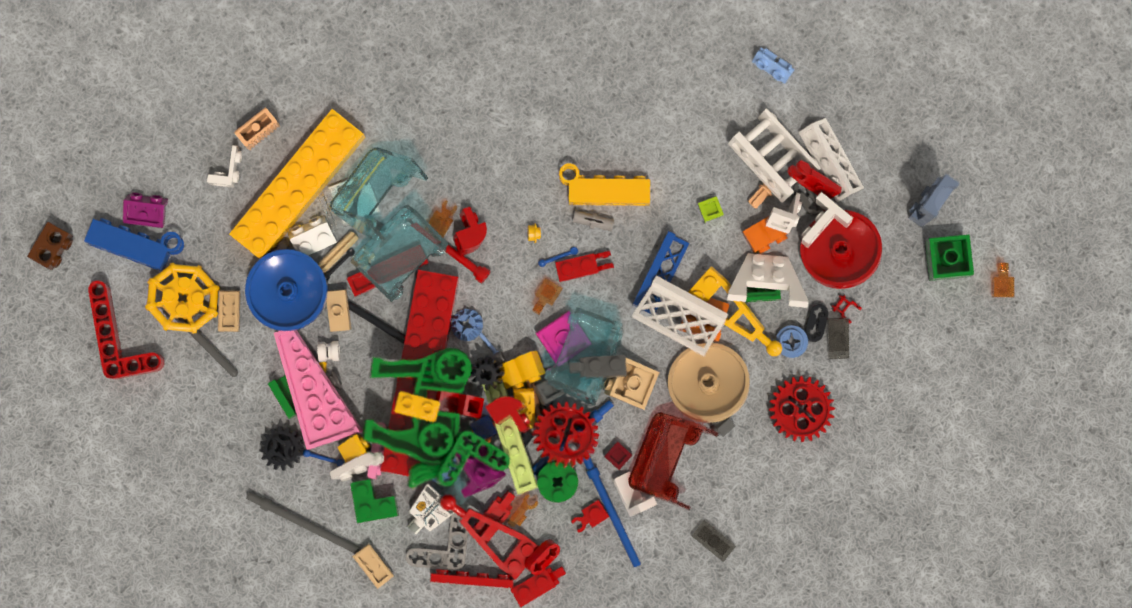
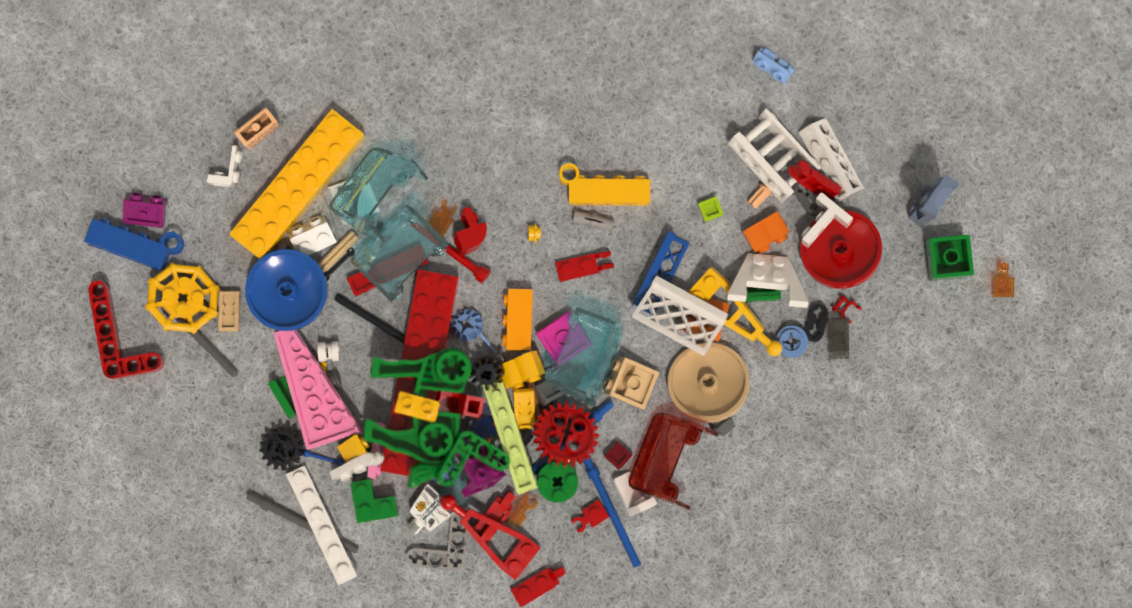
(46, 243): reddish brown brick -> none
(321, 525): none -> white plate
(338, 310): tan plate -> none
(373, 566): tan plate -> none
(481, 579): red plate -> none
(507, 408): red brick -> none
(518, 320): none -> light orange brick
(542, 557): red beam -> none
(547, 294): clear orange plate -> none
(573, 251): blue hinge -> none
(600, 367): dark grey hinge -> none
(713, 541): clear smoke plate -> none
(785, 220): white bracket -> none
(789, 422): red gear -> none

